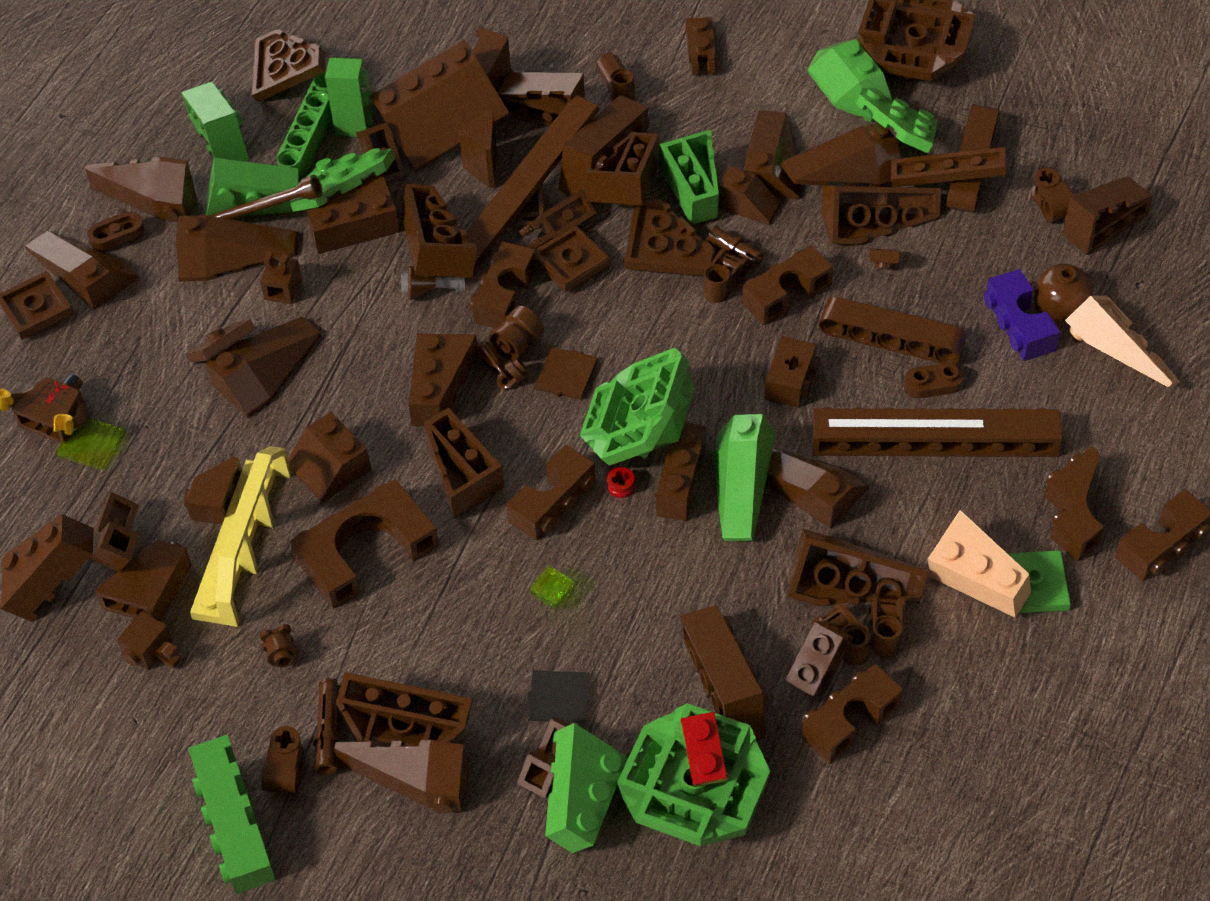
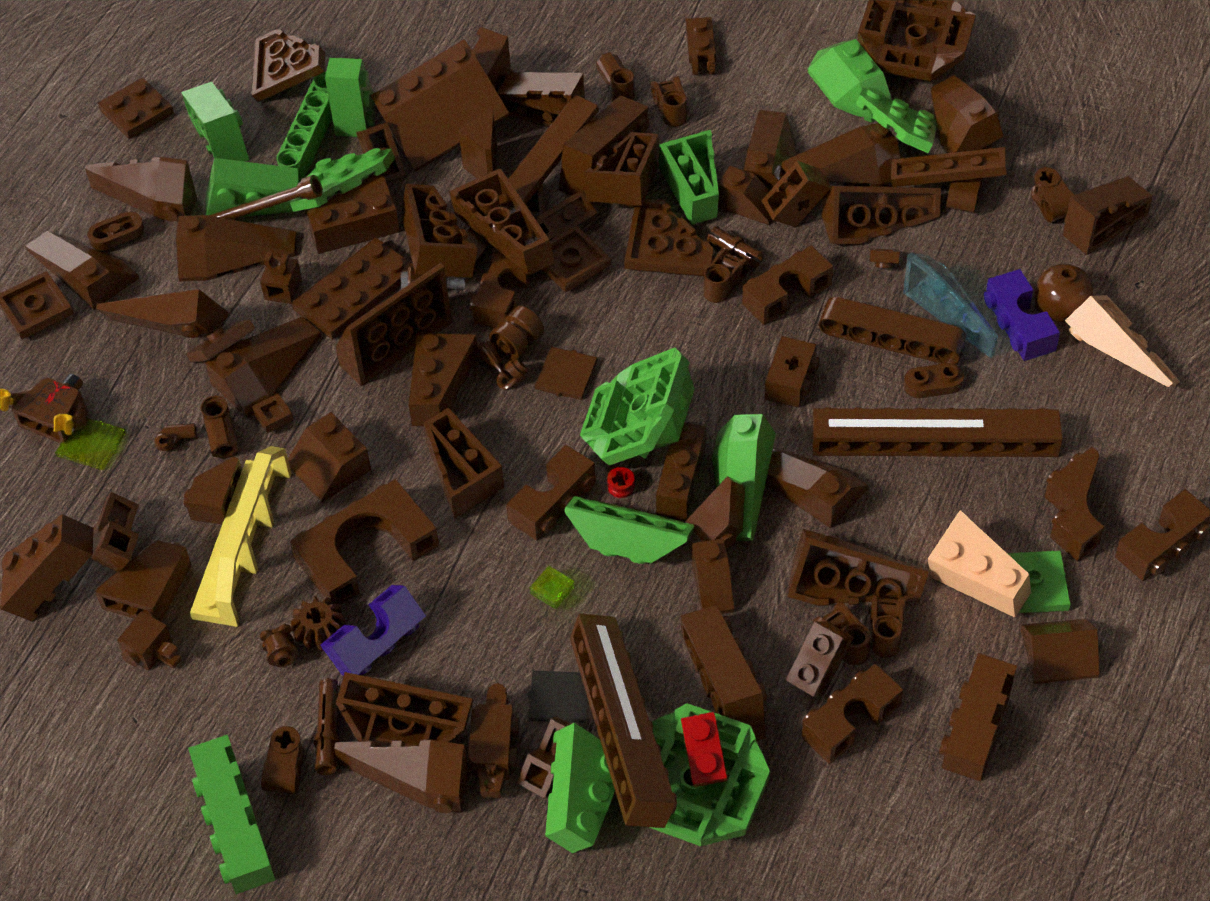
(135, 108): none -> reddish brown plate
(172, 434): none -> reddish brown arm
(177, 313): none -> reddish brown wedge
(219, 427): none -> reddish brown piece
(273, 413): none -> reddish brown plate
(316, 622): none -> reddish brown gear
(352, 288): none -> reddish brown plate
(392, 327): none -> reddish brown slope
(396, 617): none -> dark purple arch
(491, 741): none -> reddish brown hinge
(503, 220): none -> reddish brown wedge
(622, 722): none -> reddish brown brick
(626, 531): none -> bright green wedge
(670, 101): none -> reddish brown piece
(712, 575): none -> reddish brown slope
(721, 513): none -> reddish brown slope
(796, 194): none -> reddish brown brick
(941, 294): none -> clear light blue wedge
(963, 117): none -> reddish brown wedge
(978, 717): none -> reddish brown wedge
(1061, 650): none -> reddish brown slope

